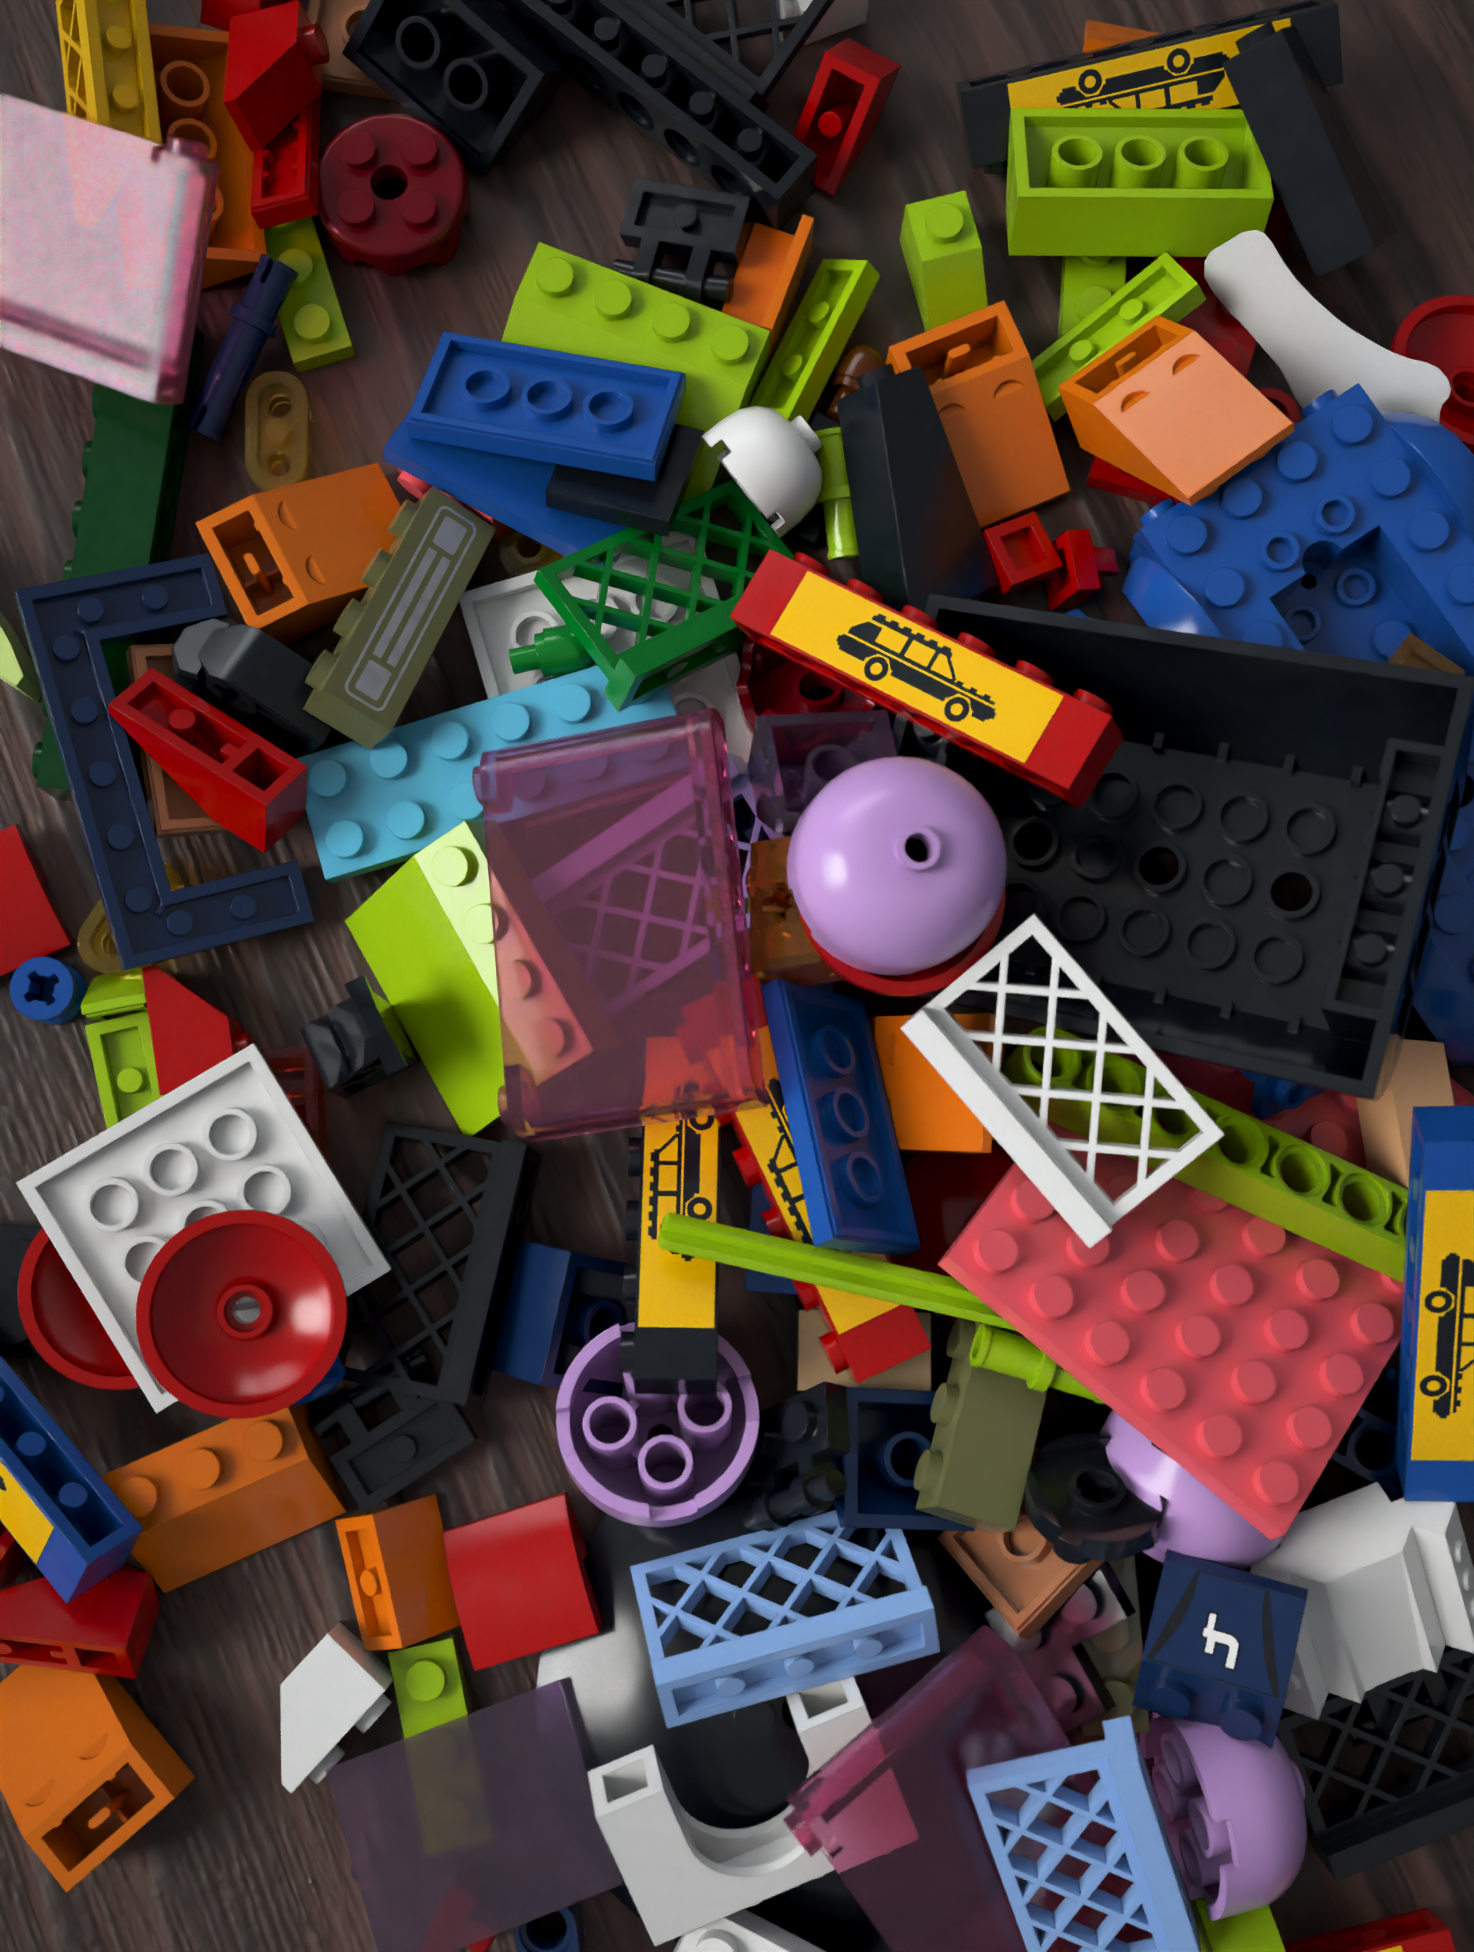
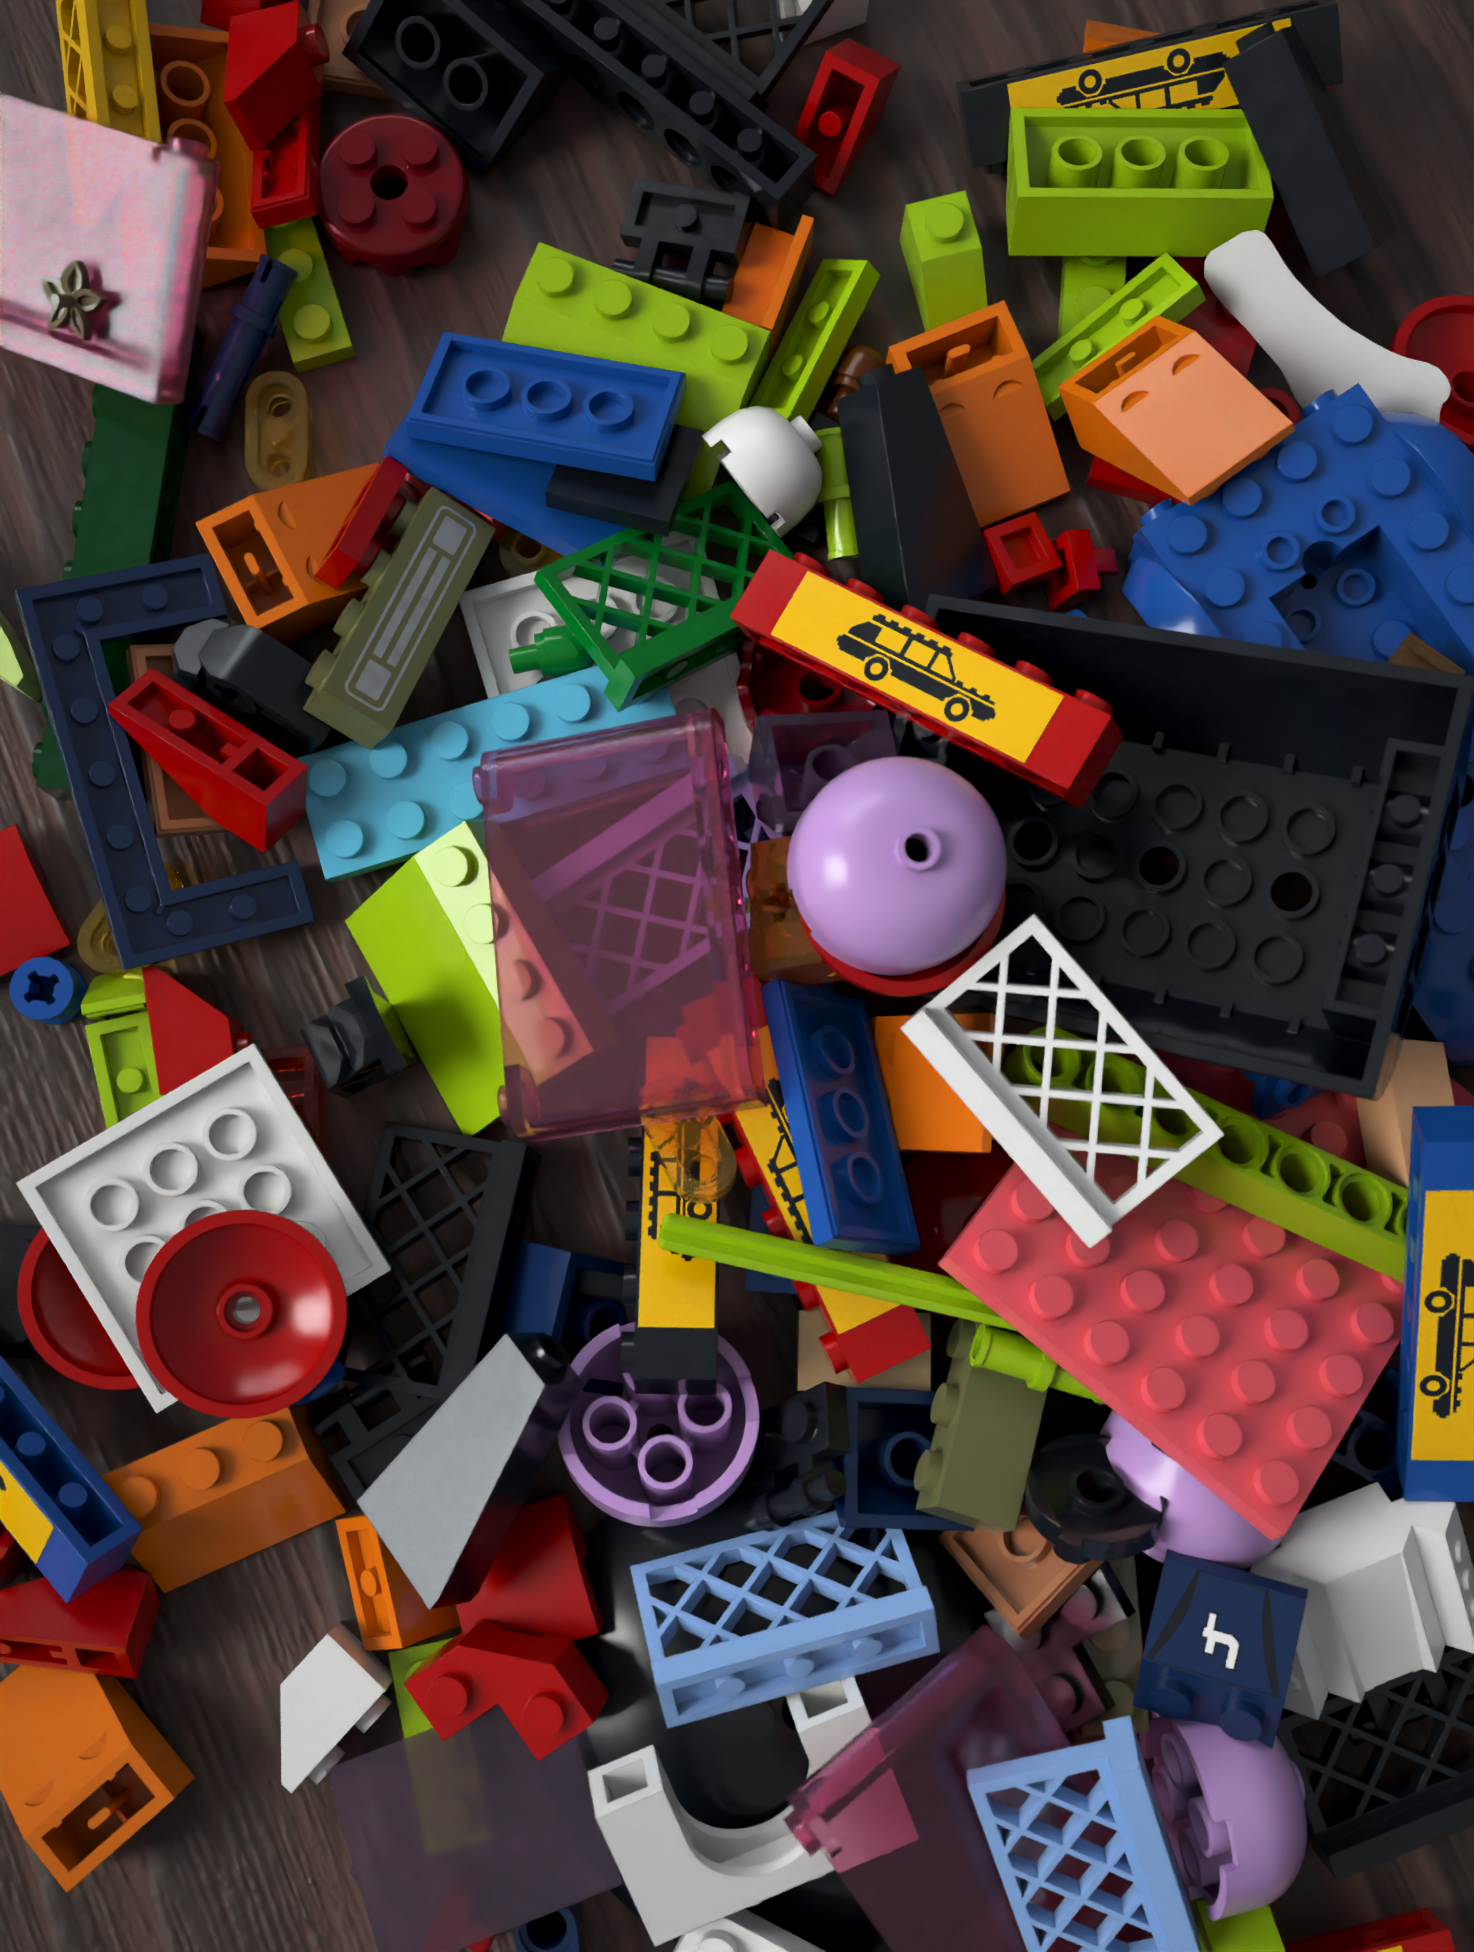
(73, 299): none -> dark tan plant
(374, 507): none -> red plate
(471, 1466): none -> slope
(534, 1679): none -> red brick
(693, 1142): none -> clear yellow plate

